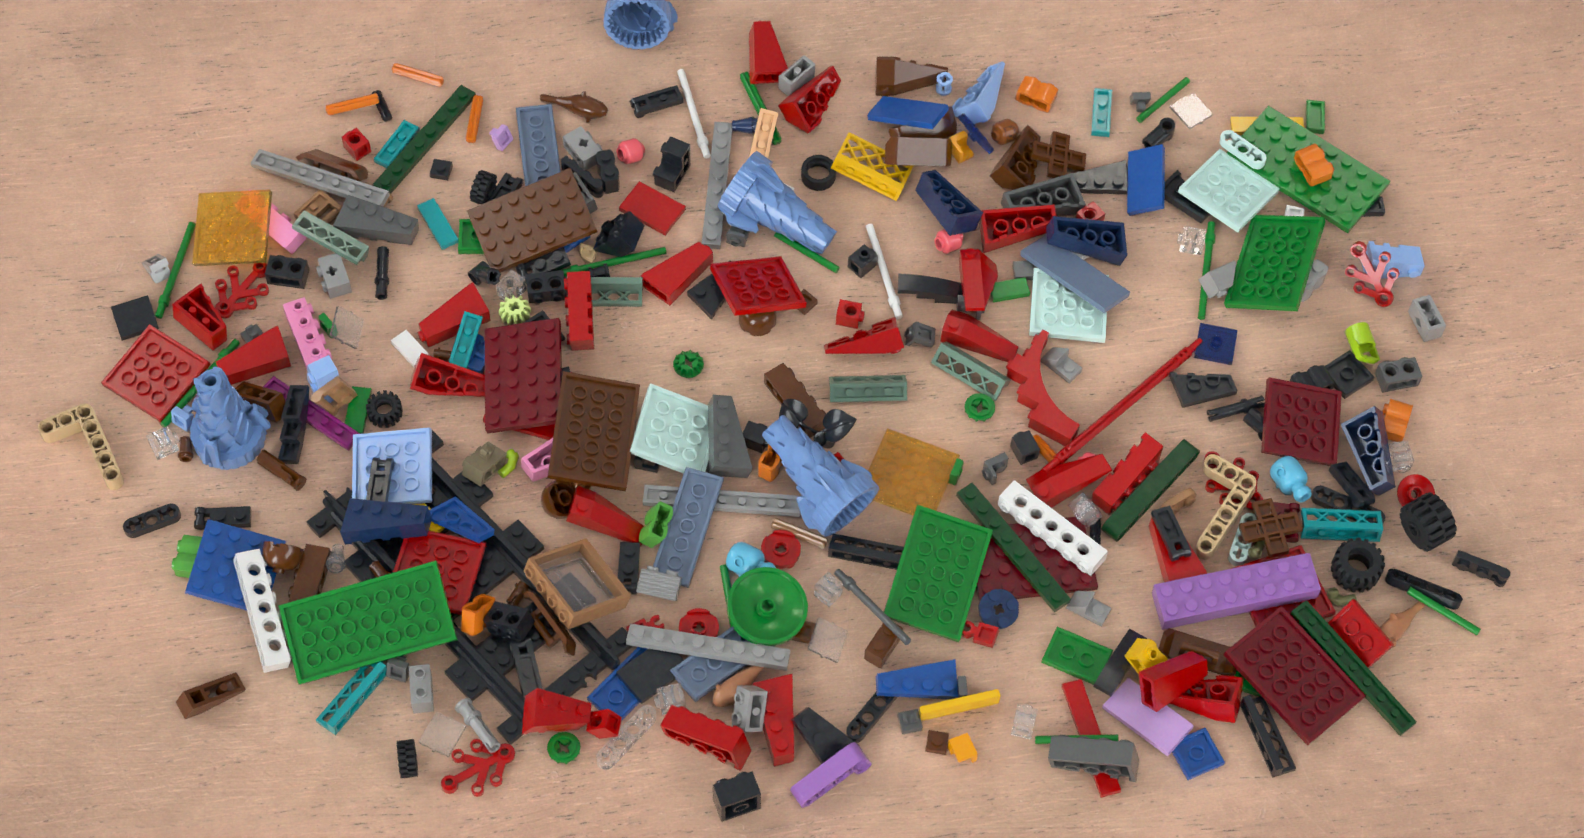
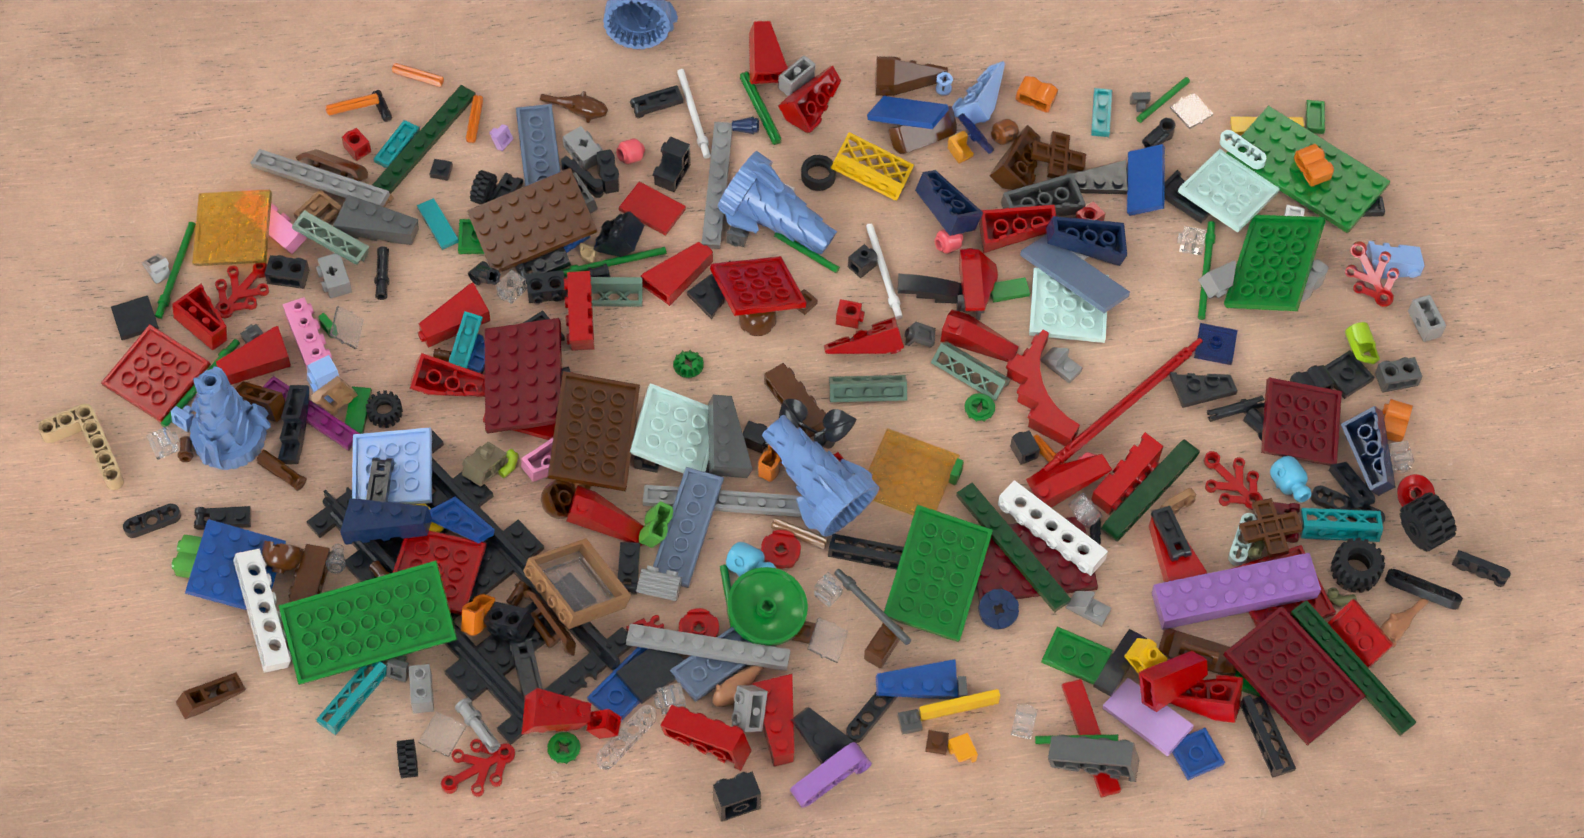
(408, 347): white tile -> none
(514, 310): yellowish green gear -> none
(764, 132): light nougat plate -> none
(918, 151): piece -> none
(983, 634): red plate -> none
(994, 465): dark grey bracket -> none
(1022, 269): dark grey tile -> none
(1228, 507): tan beam -> none
(1444, 611): green bar -> none

